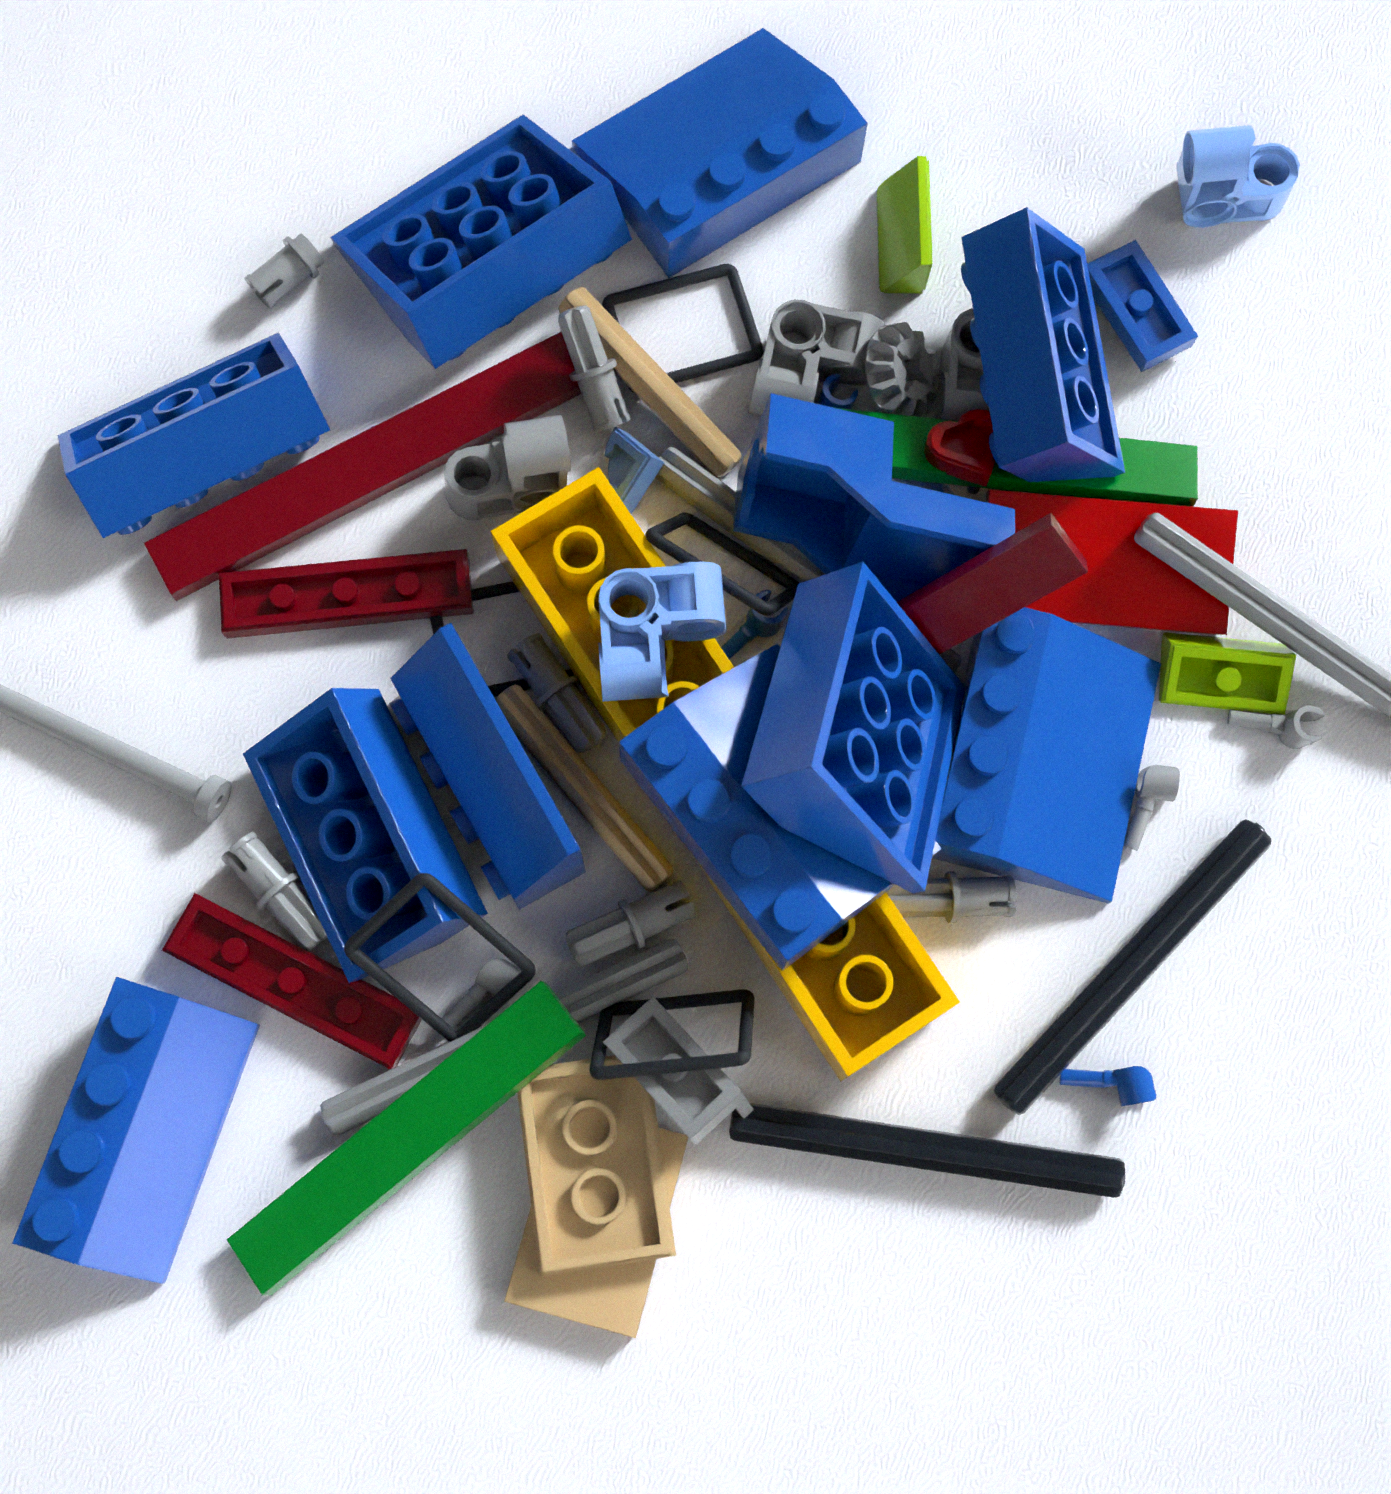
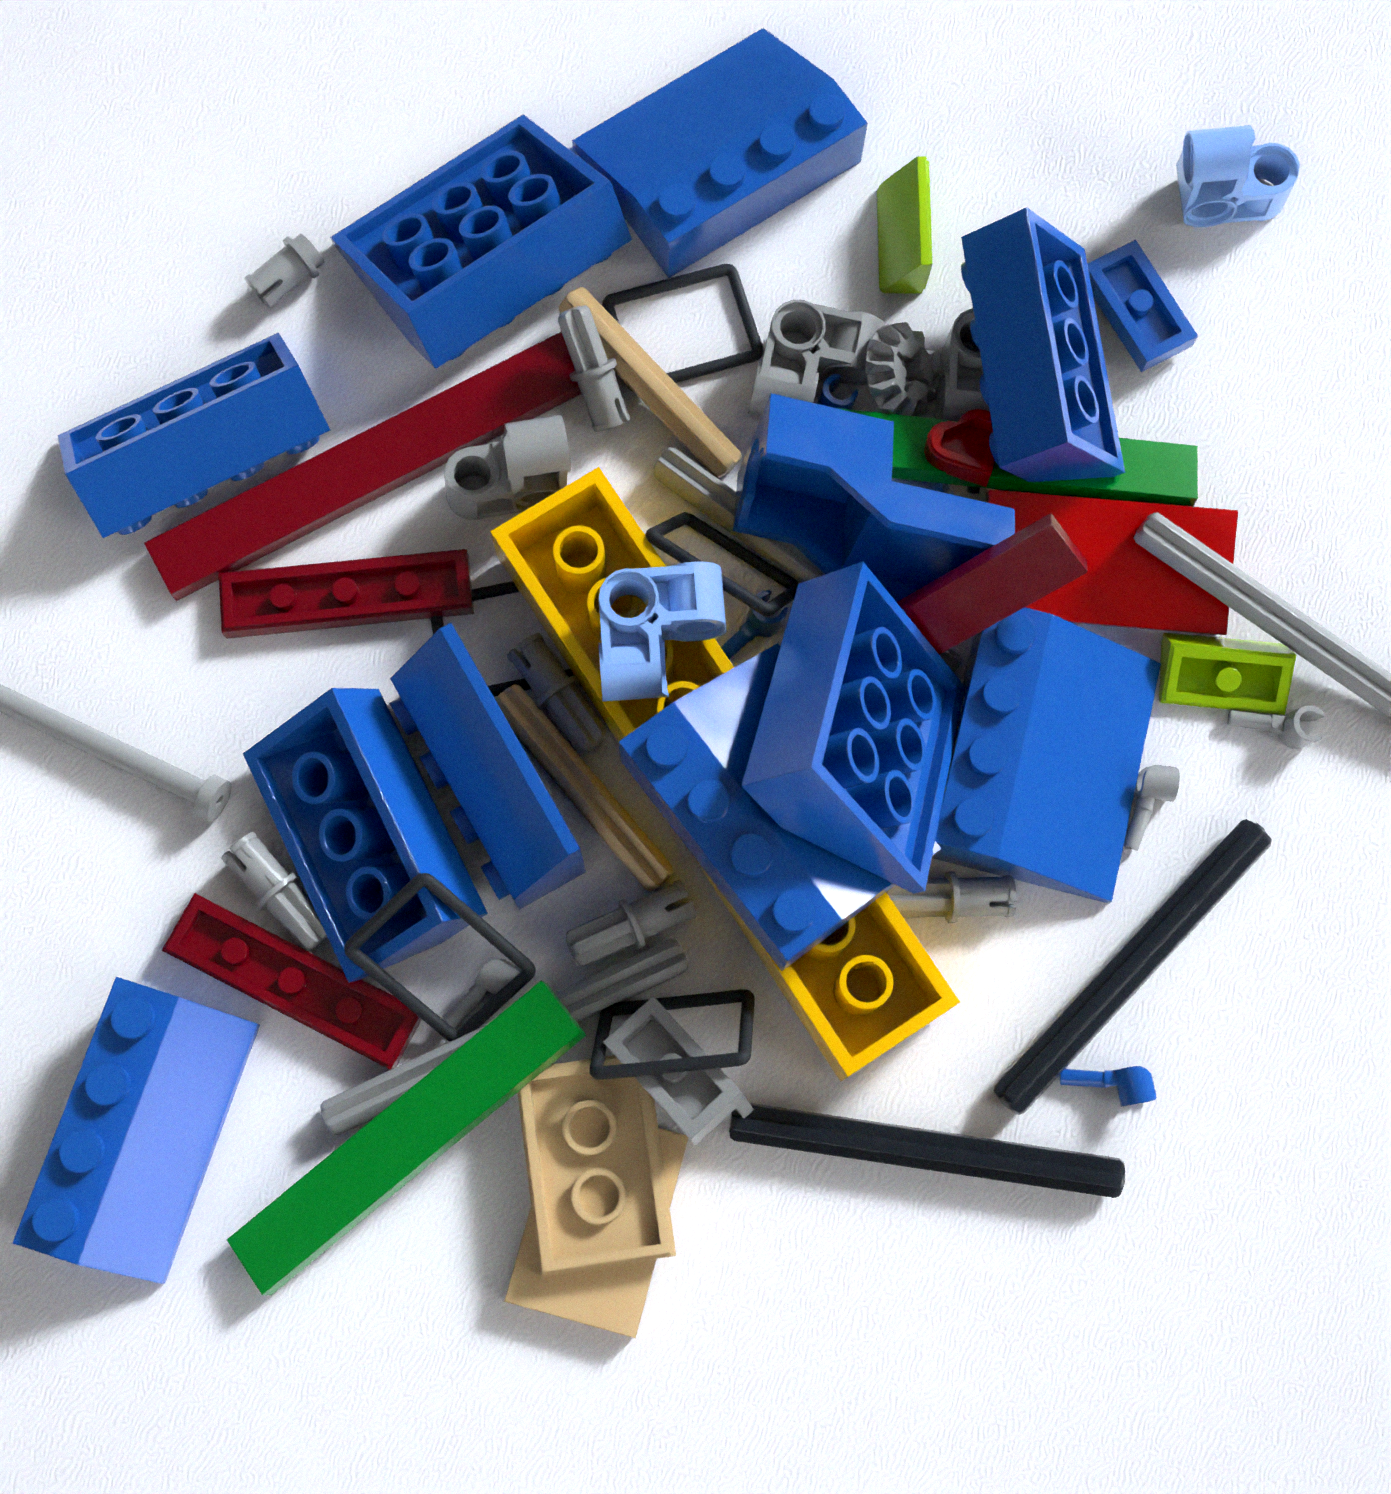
(630, 467): medium blue tile -> none

